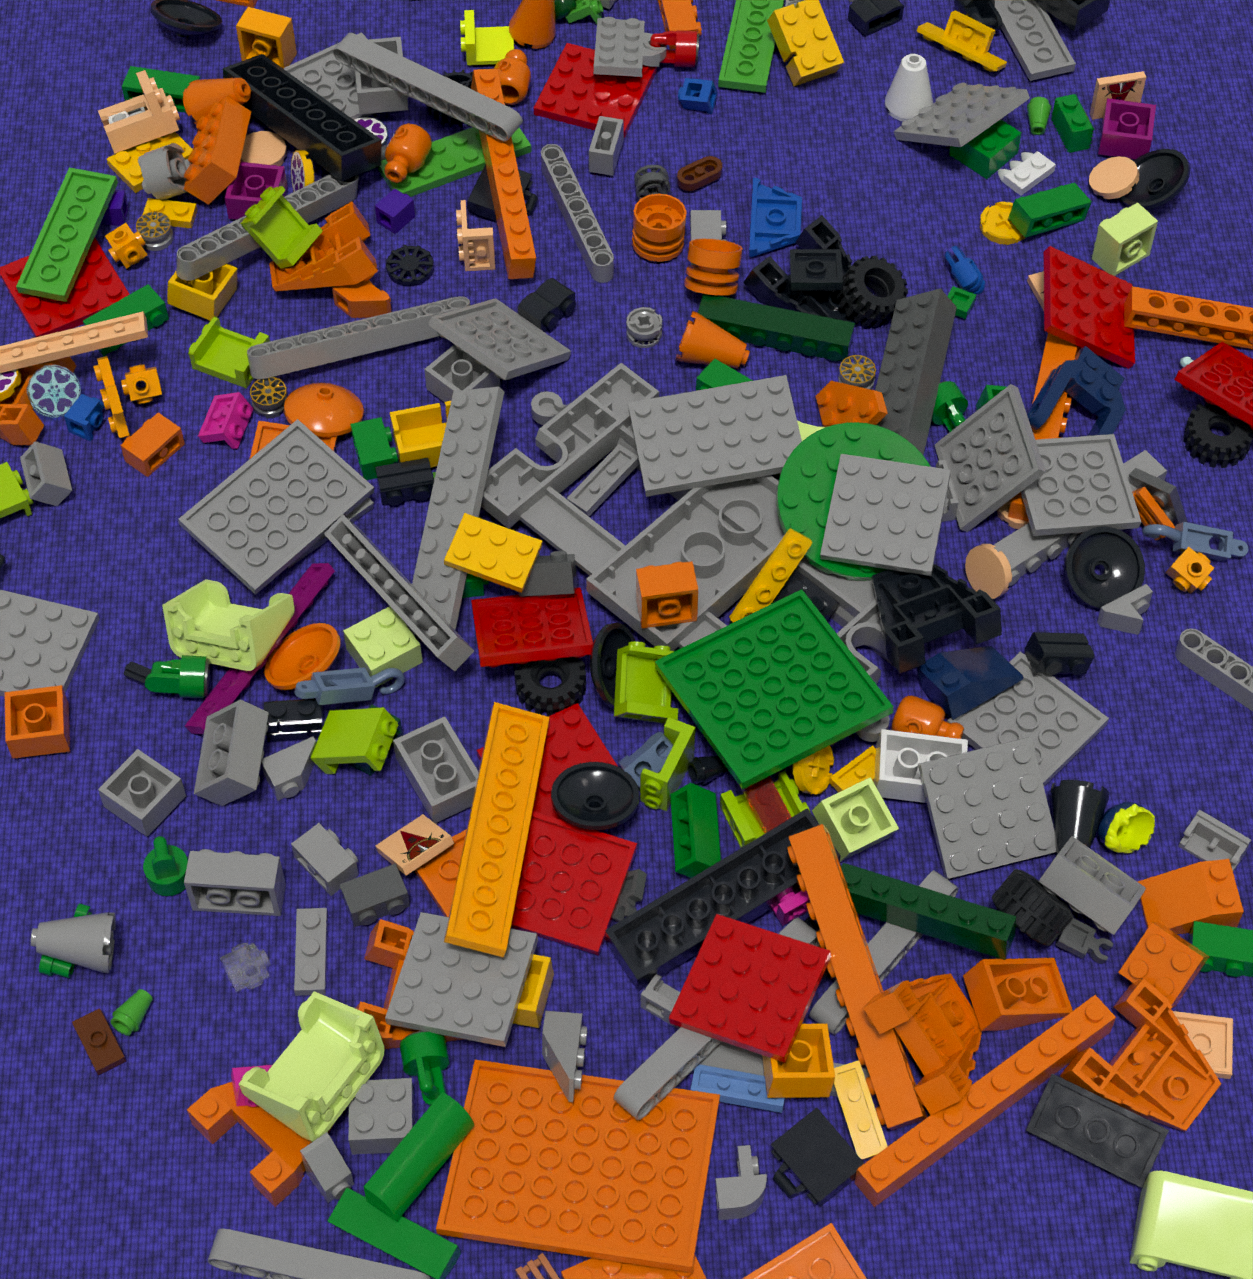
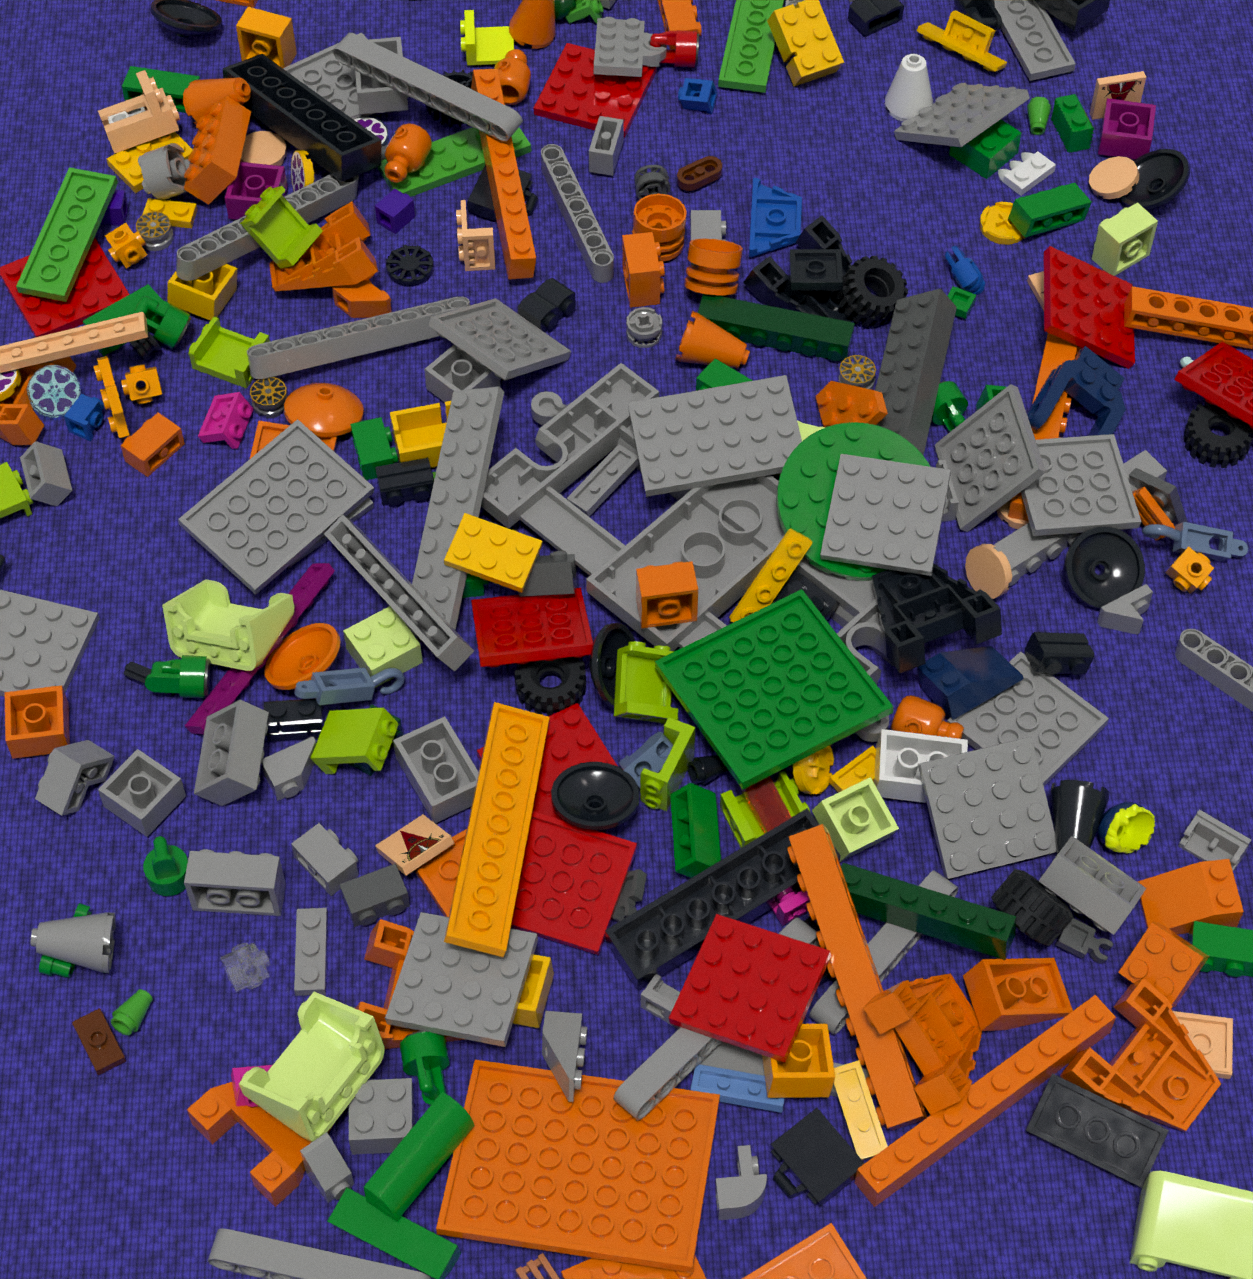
(70, 773): none -> light grey brick
(145, 347): none -> black wheel
(173, 321): none -> green piece
(642, 269): none -> orange brick

